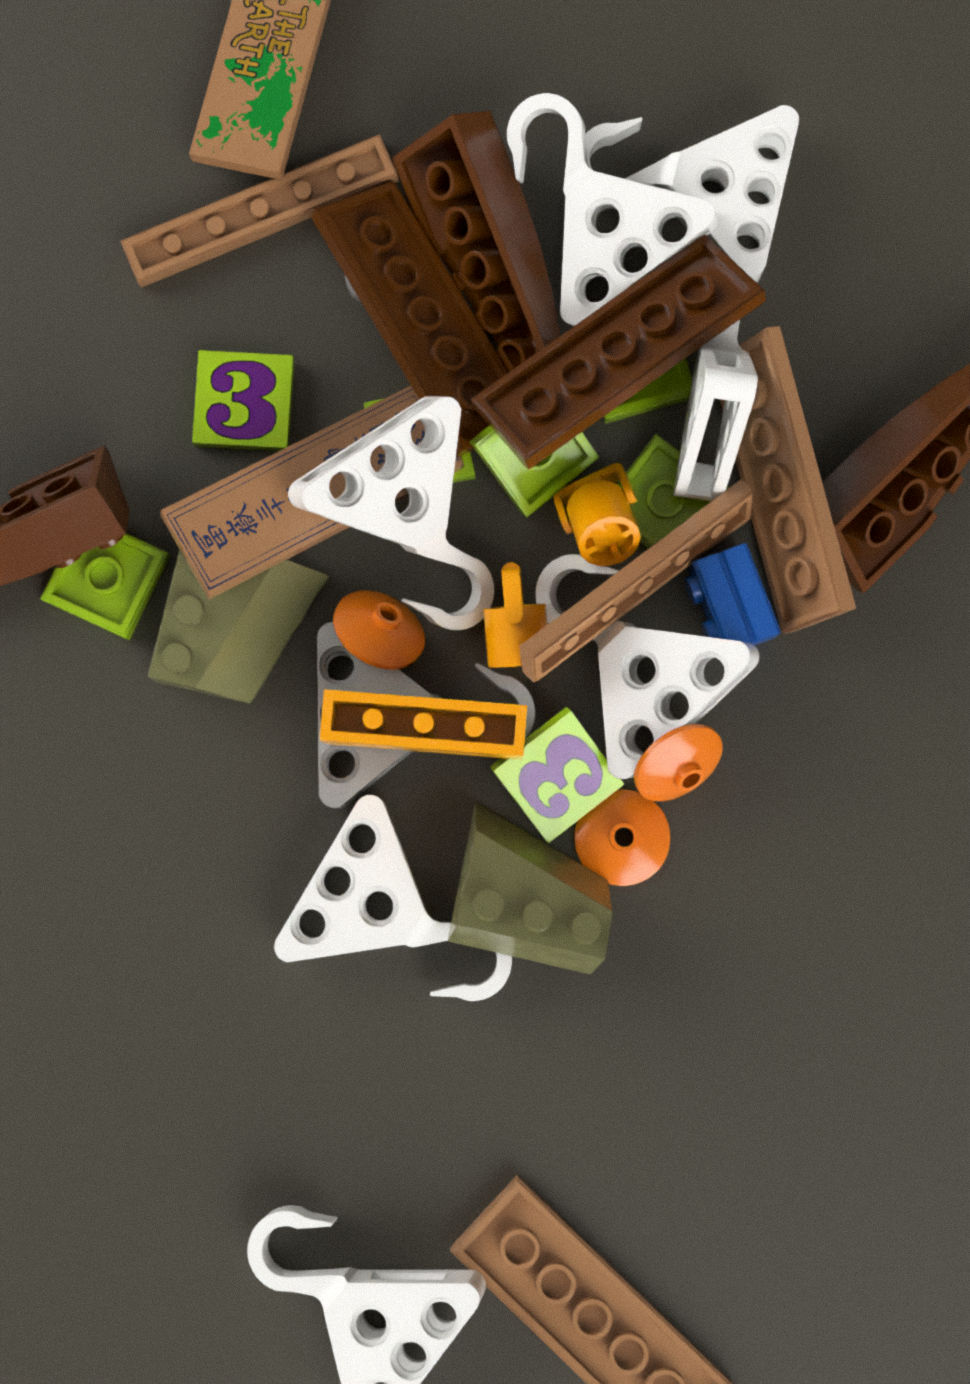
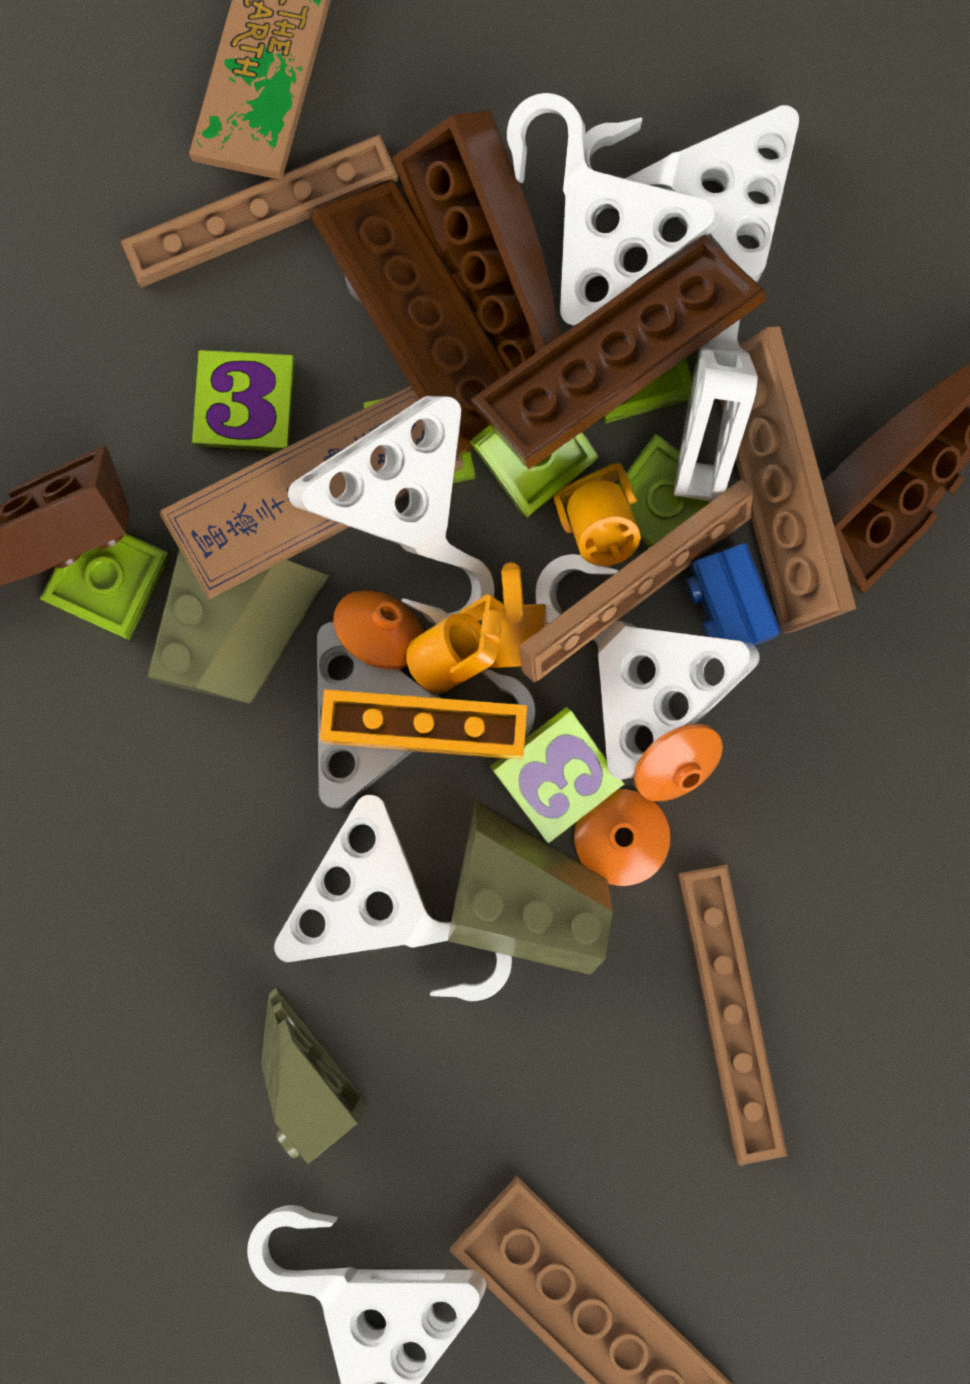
(304, 1084): none -> olive wedge
(457, 646): none -> light orange piece
(732, 1015): none -> medium nougat tile

